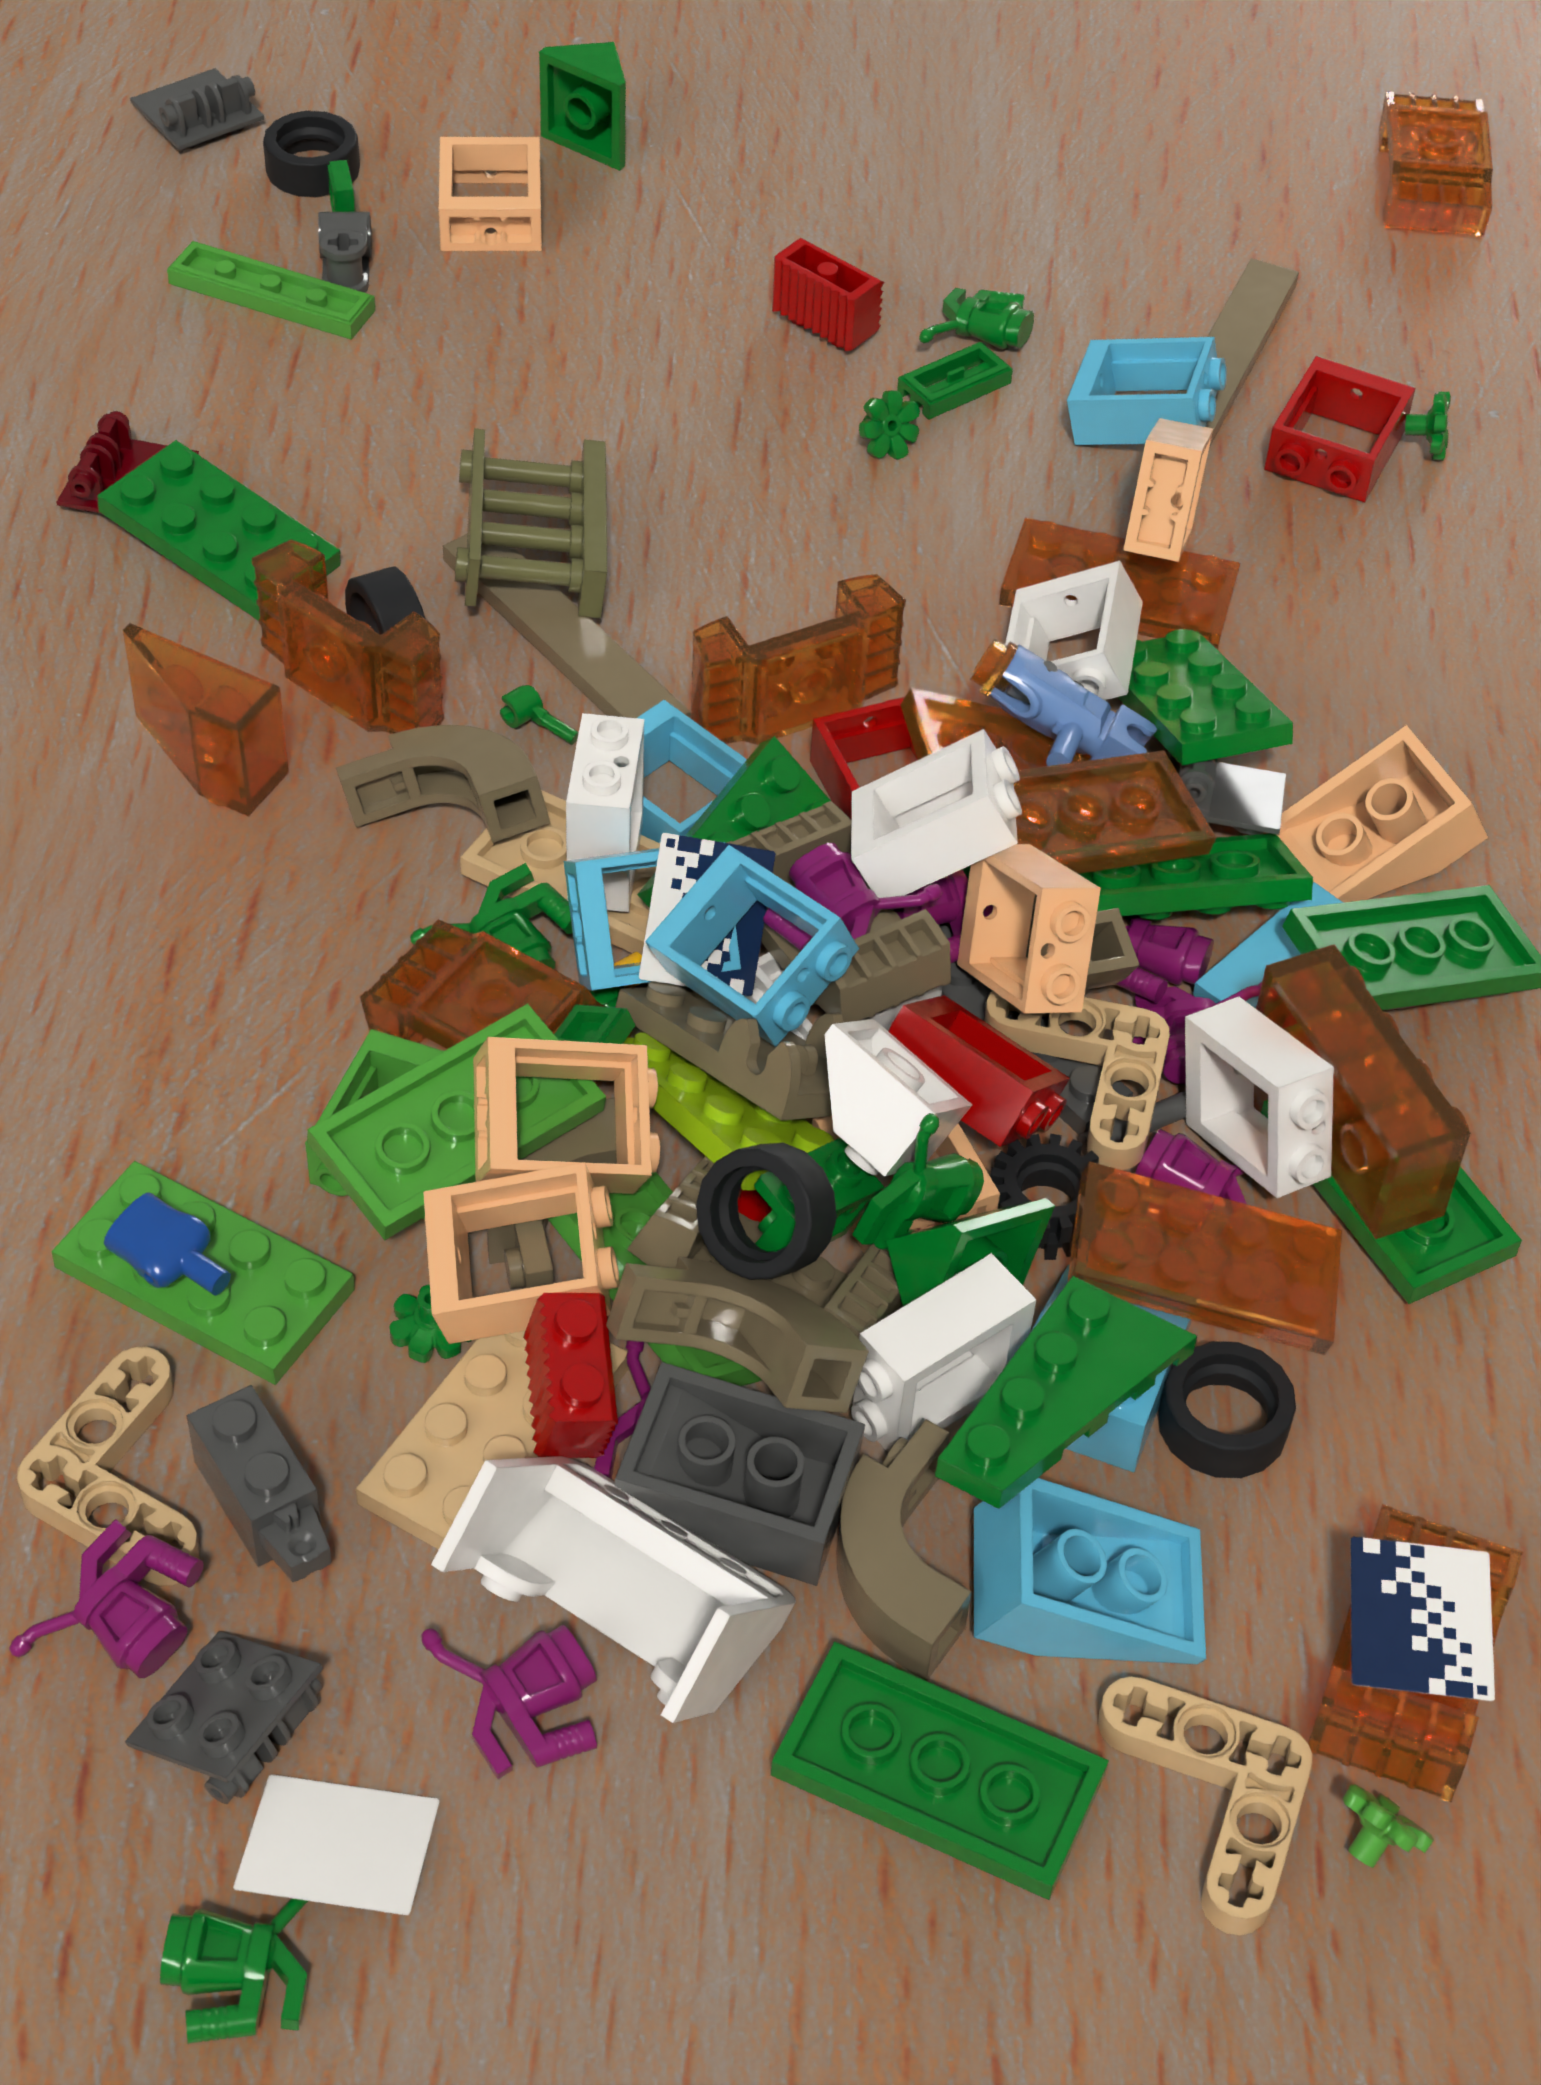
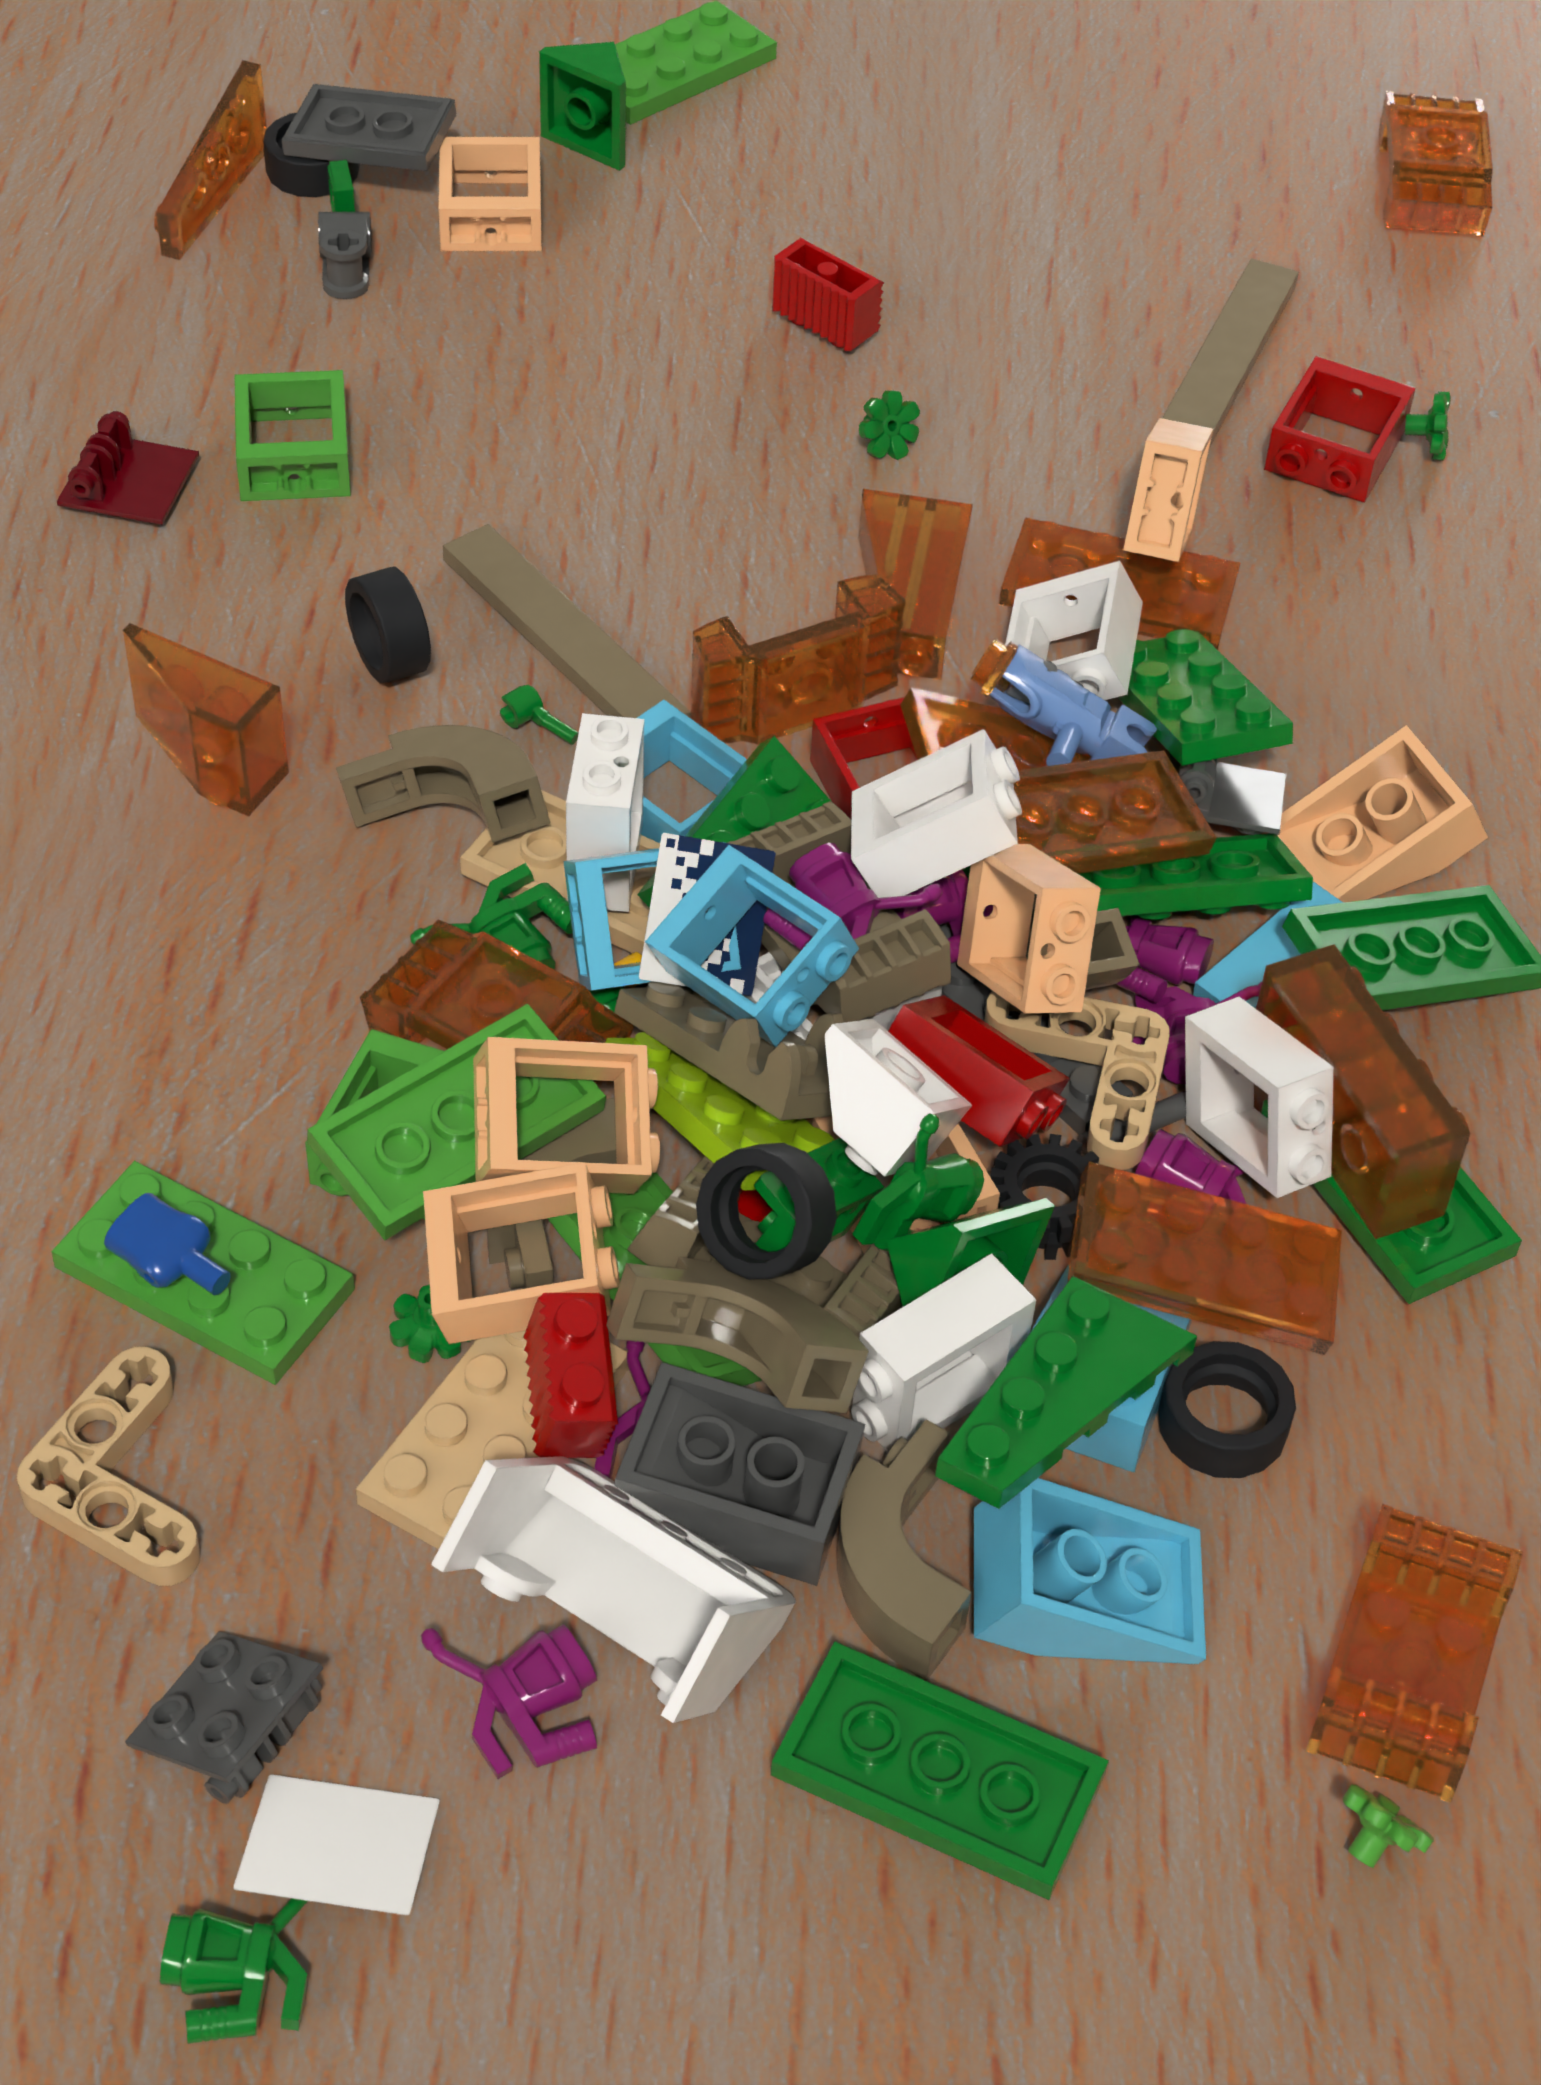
(127, 1619): magenta piece -> none
(200, 107): dark grey hinge -> none
(205, 521): green plate -> none
(217, 163): none -> clear orange wing
(259, 1483): dark grey hinge -> none
(266, 467): none -> bright green window
(271, 290): bright green tile -> none
(368, 677): clear orange plate -> none
(369, 127): none -> dark grey tile
(583, 509): olive fence -> none
(596, 1025): green tile -> none
(689, 57): none -> bright green plate
(921, 554): none -> clear orange slope
(960, 385): green tile -> none
(988, 315): green piece -> none
(1143, 365): medium azure window -> none
(1251, 1784): tan beam -> none
(1421, 1619): sticker -> none

